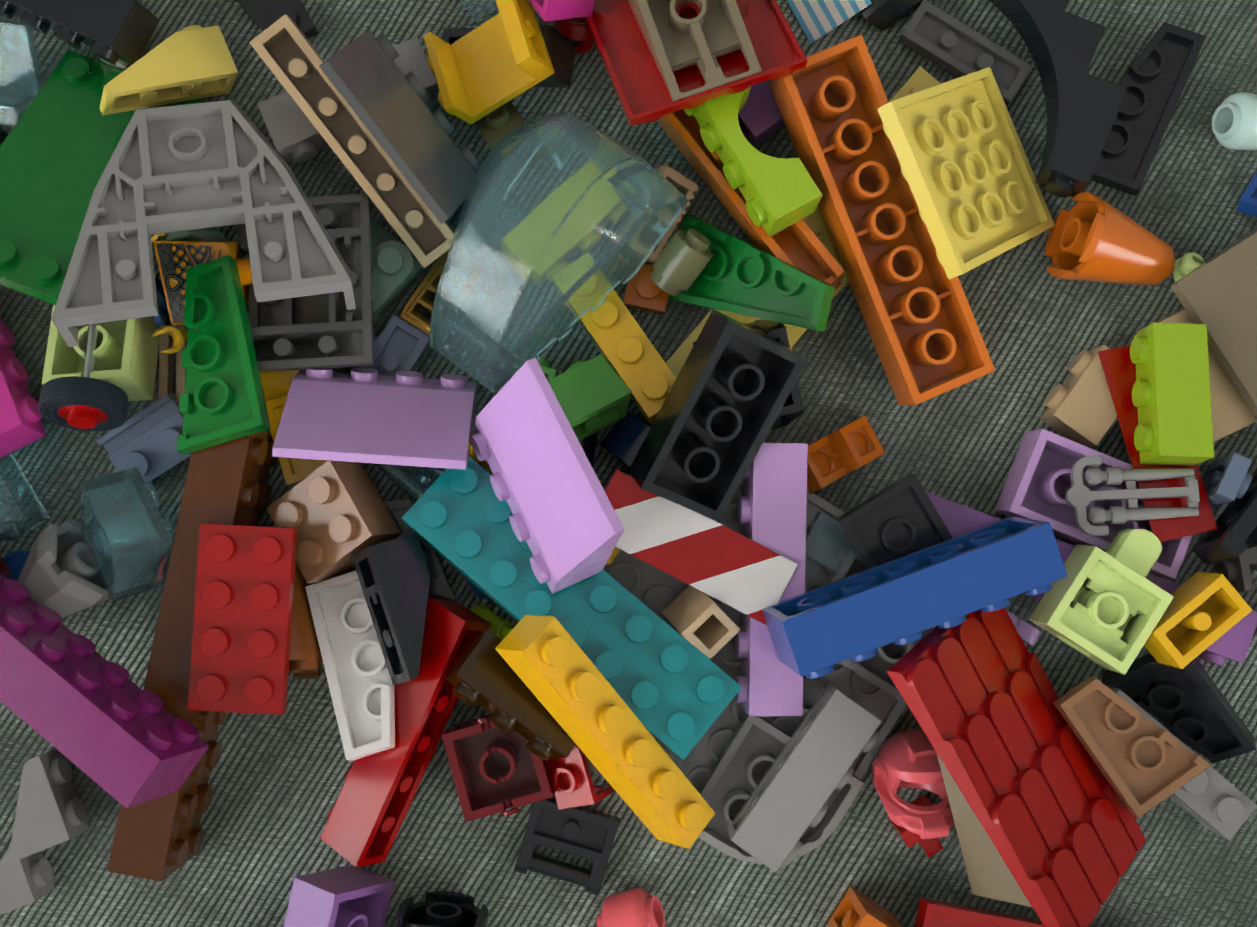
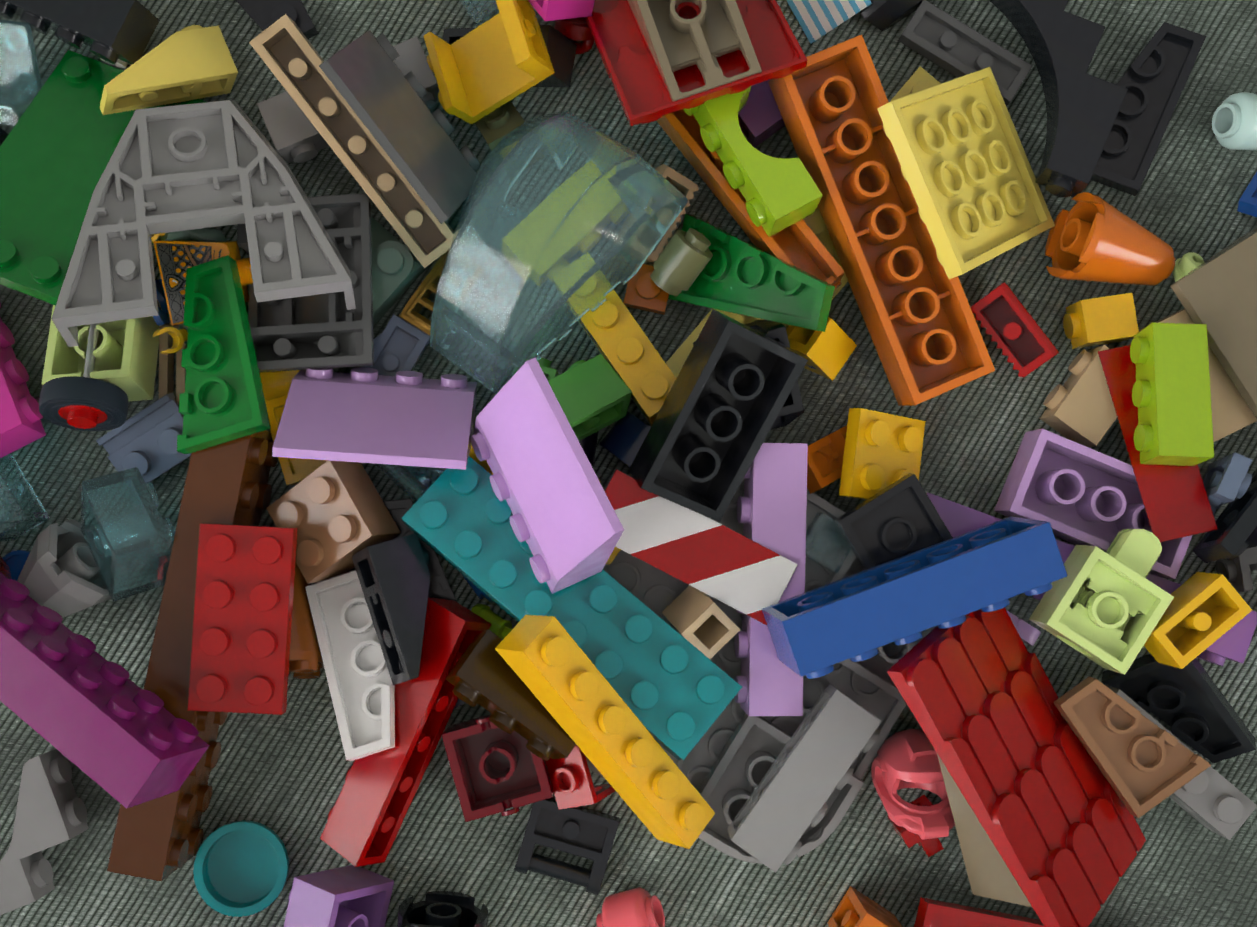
(241, 868): none -> teal piece
(823, 350): none -> yellow brick
(879, 451): none -> yellow plate
(1014, 330): none -> red brick
(1080, 496): light grey piece -> none
(1101, 320): none -> yellow brick

